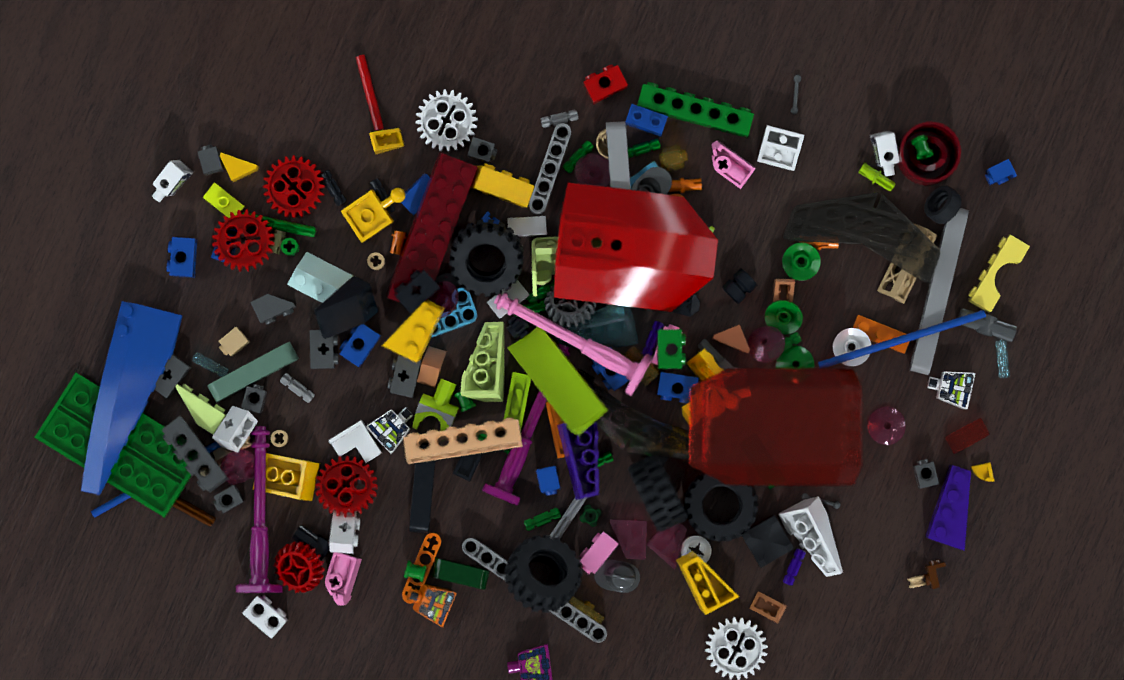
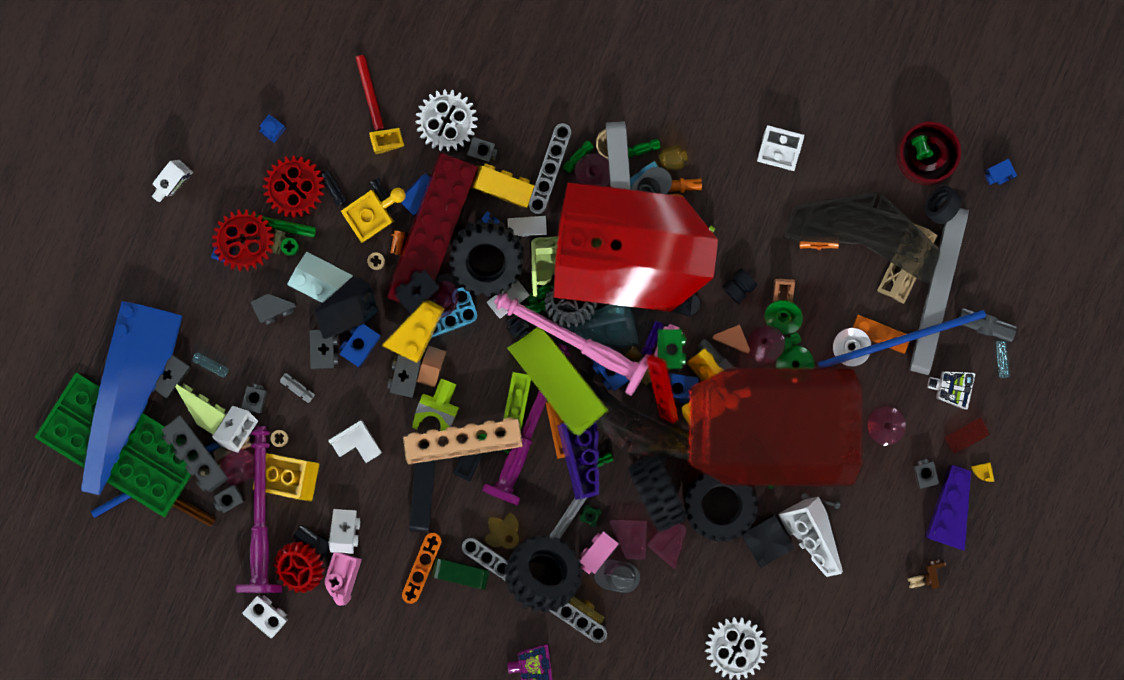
(188, 267): blue brick -> none
(210, 159): dark grey brick -> none
(222, 200): neon yellow plate -> none
(233, 342): tan brick -> none
(237, 168): yellow slope -> none
(253, 372): sand green beam -> none
(272, 128): none -> blue brick
(358, 497): red gear -> none
(390, 428): torso -> none
(415, 571): green bush -> none
(432, 602): torso -> none
(465, 402): green bush -> none
(485, 371): yellowish green wedge -> none
(501, 529): none -> clear yellow plate
(542, 519): green axle -> none
(548, 480): blue brick -> none
(559, 118): light grey axle -> none
(598, 93): red brick -> none
(646, 120): blue brick -> none
(662, 388): none -> red plate
(693, 541): white gear -> none
(704, 583): yellow wedge -> none
(738, 168): bright pink piece -> none
(740, 128): green brick -> none
(768, 607): nougat slope -> none
(794, 567): dark purple axle -> none
(797, 78): dark grey hinge -> none
(805, 270): green dish -> none
(876, 177): lime axle -> none
(884, 143): white torso -> none
(985, 294): light yellow arch -> none

